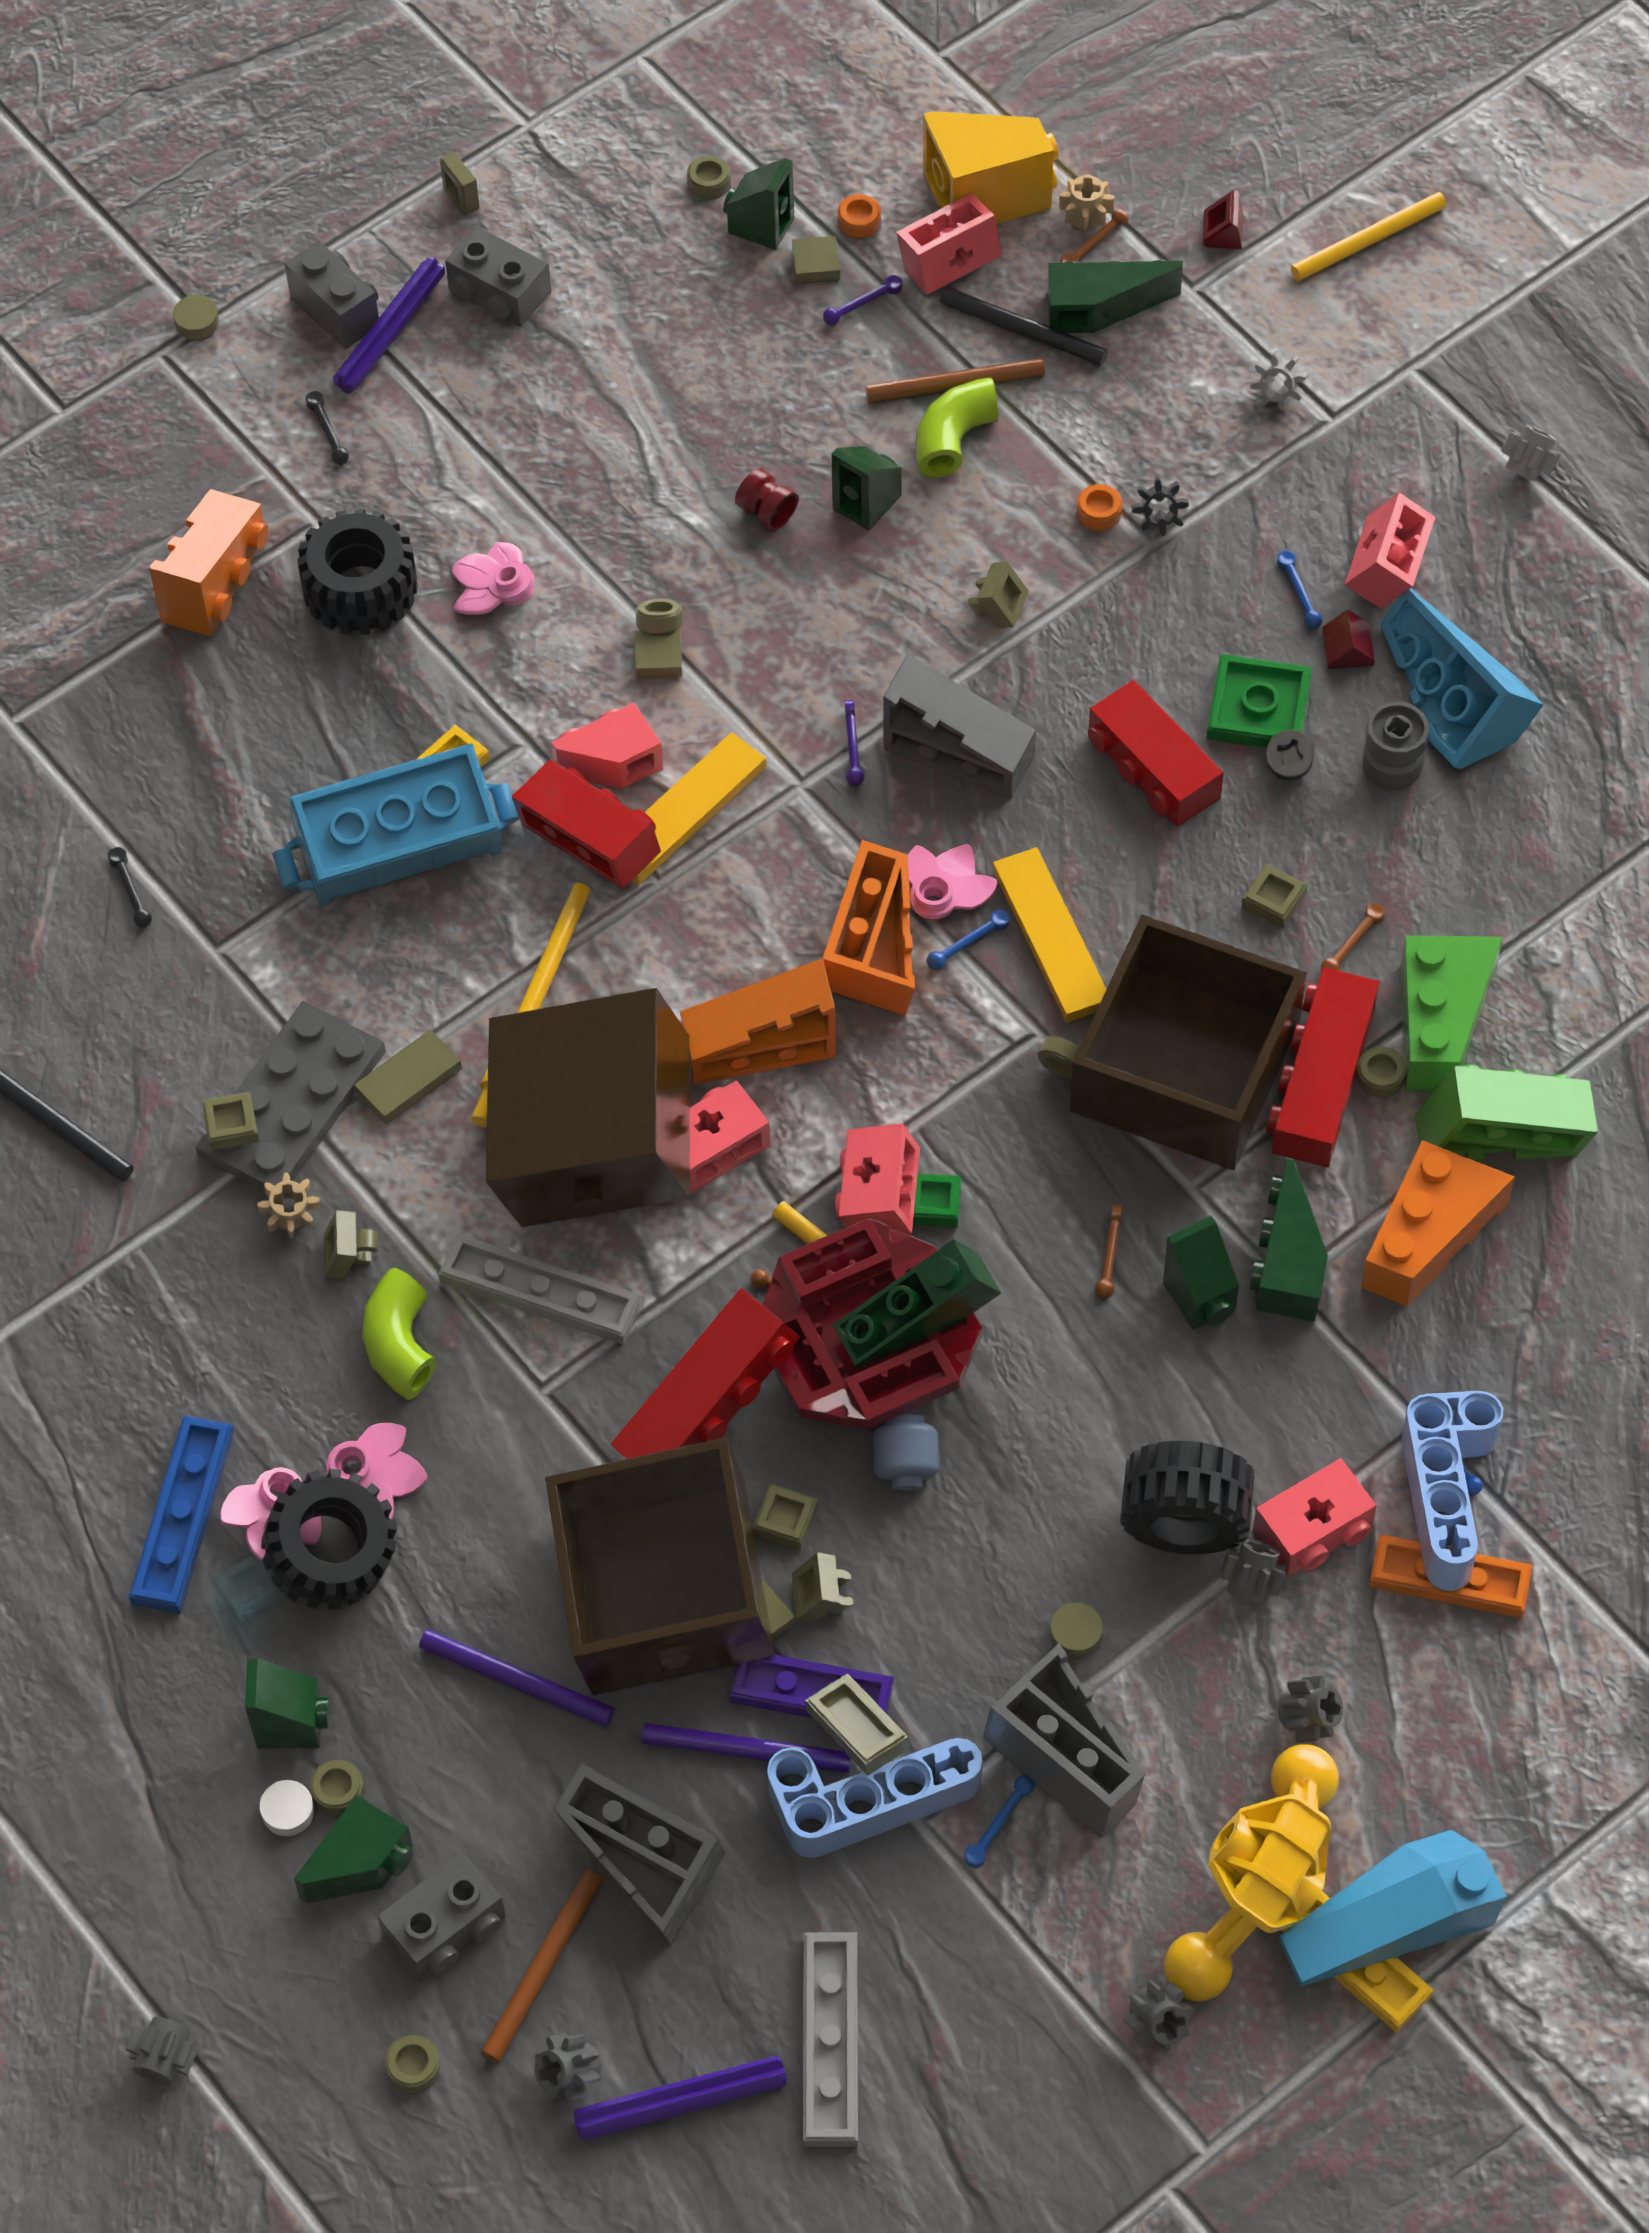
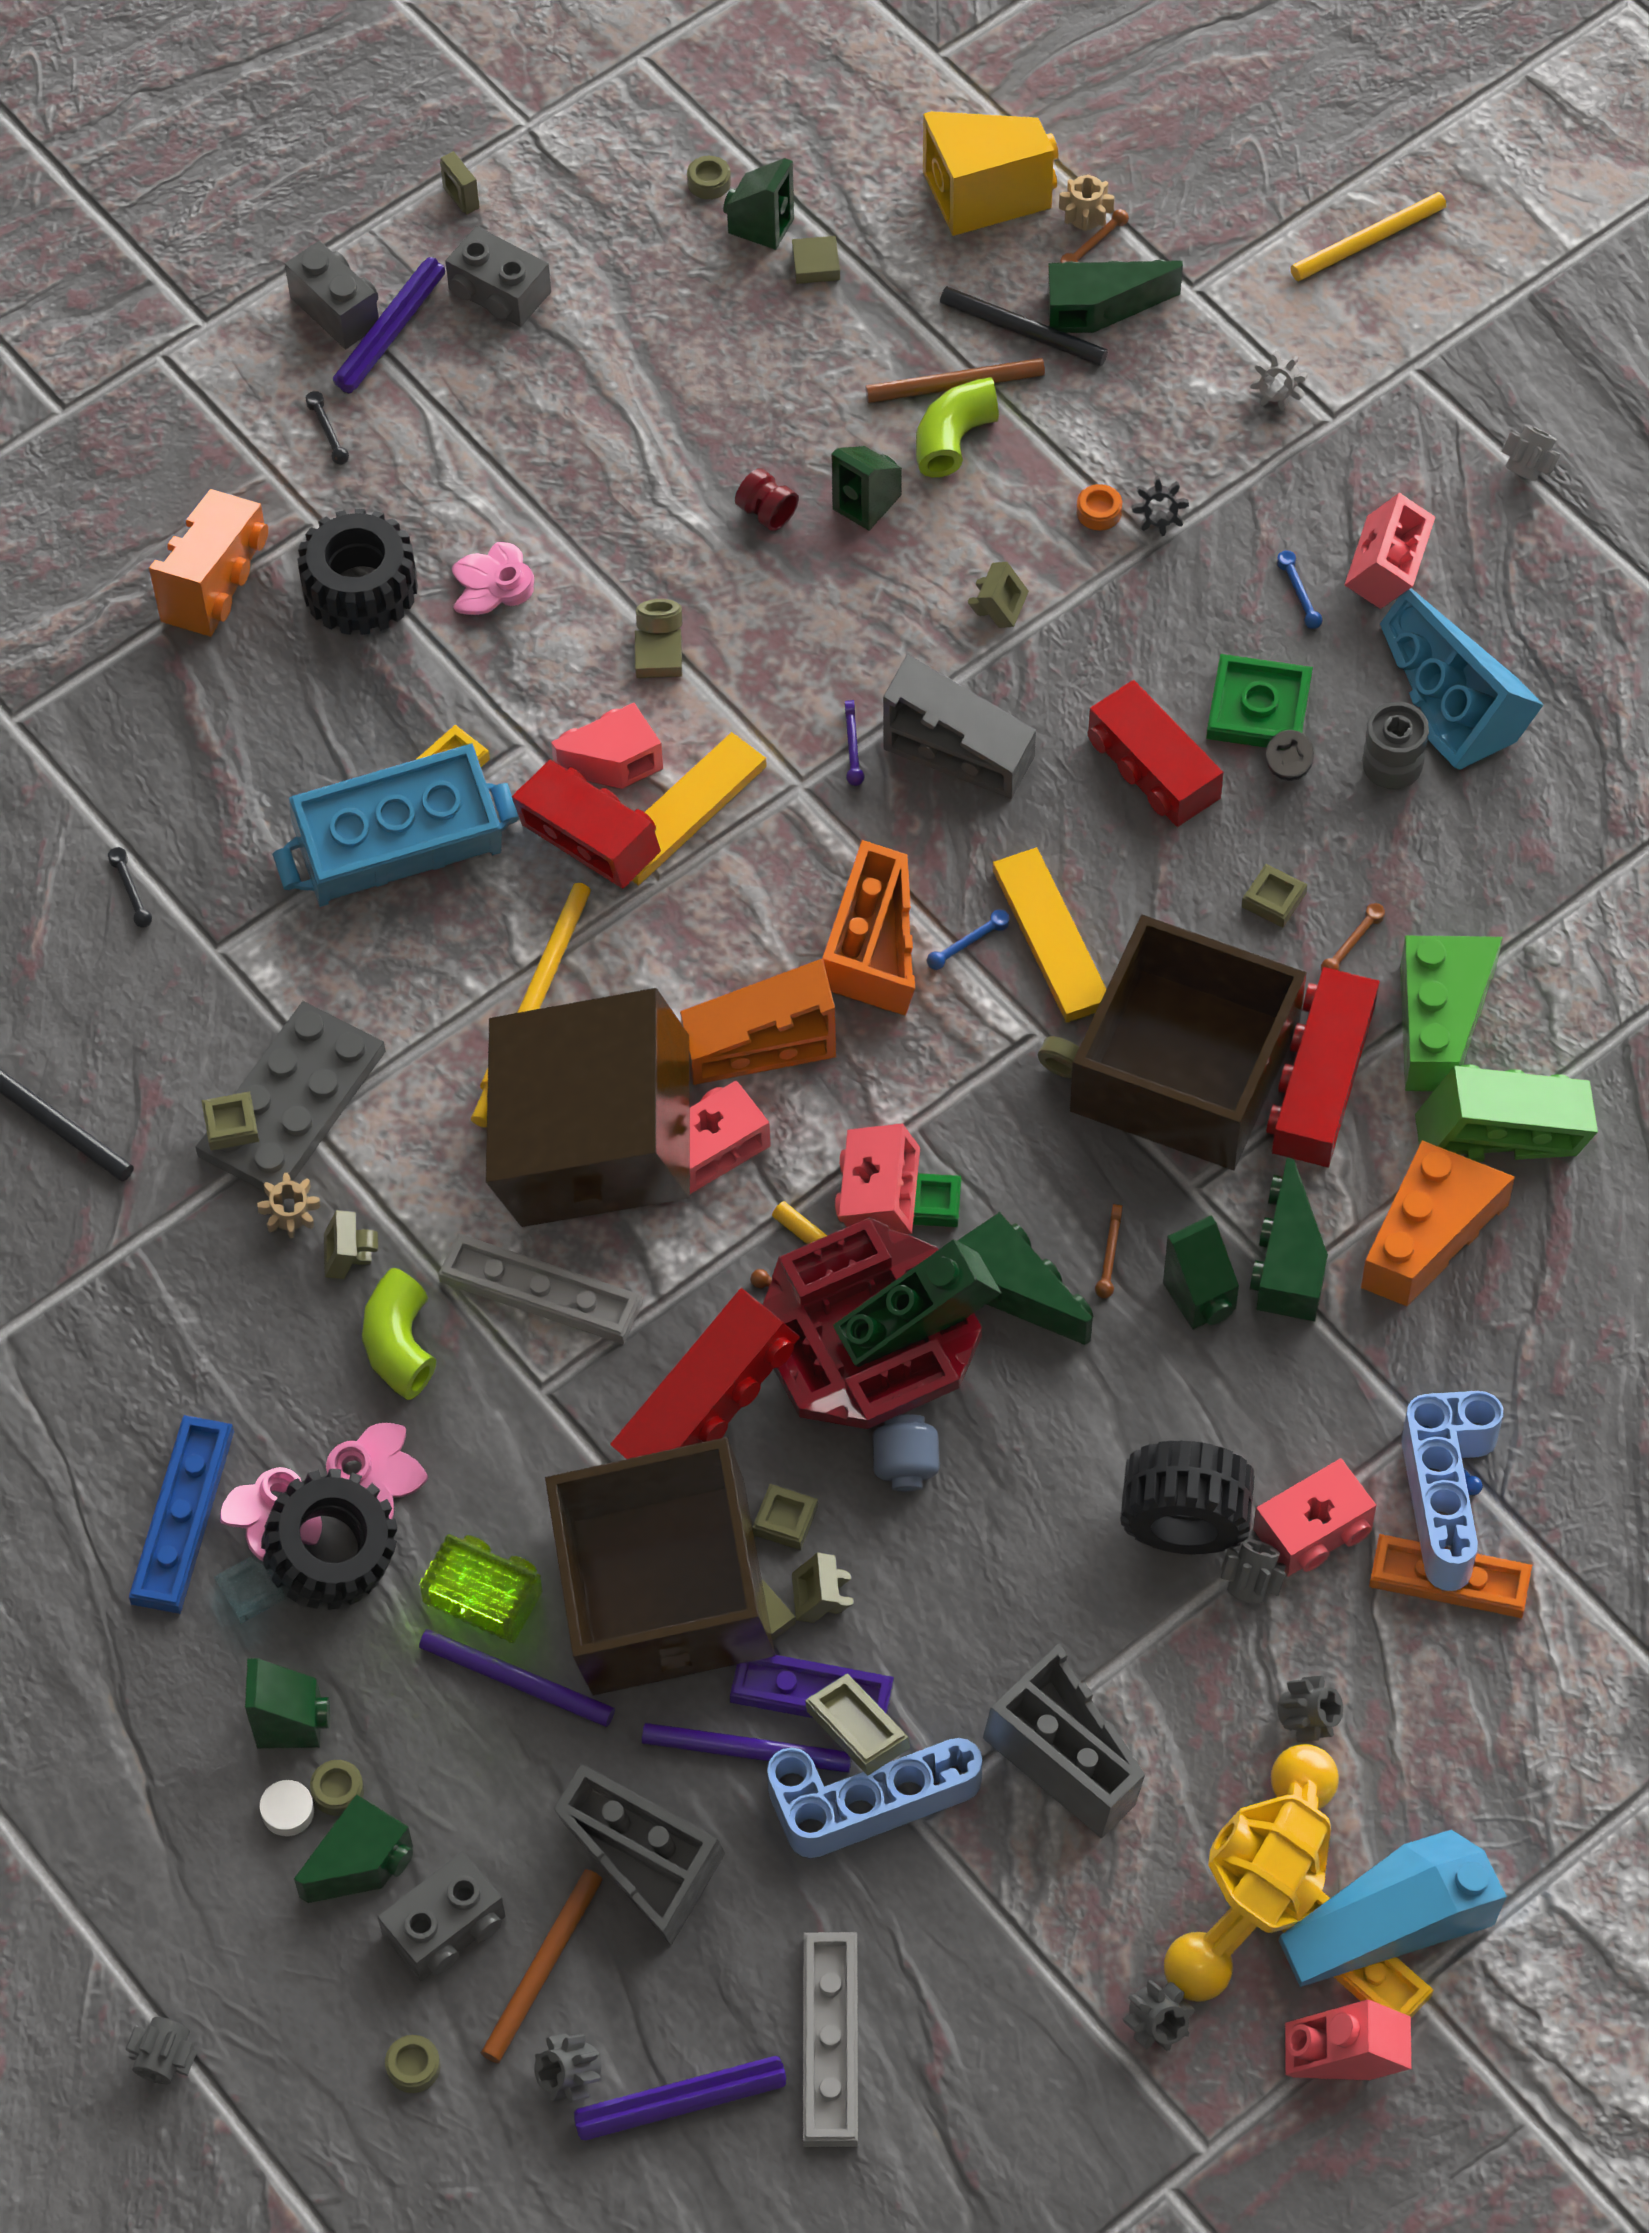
(196, 317): olive tile -> none
(408, 1076): olive tile -> none
(481, 1586): none -> clear neon green brick
(859, 216): orange tile -> none
(892, 285): dark purple hinge -> none
(948, 878): bright pink plate -> none
(949, 243): coral brick -> none
(976, 1853): blue hinge -> none
(1028, 1284): none -> dark green slope
(1076, 1629): olive tile -> none
(1224, 223): dark red slope -> none
(1348, 642): dark red slope -> none
(1349, 2043): none -> coral slope
(1381, 1072): olive tile -> none

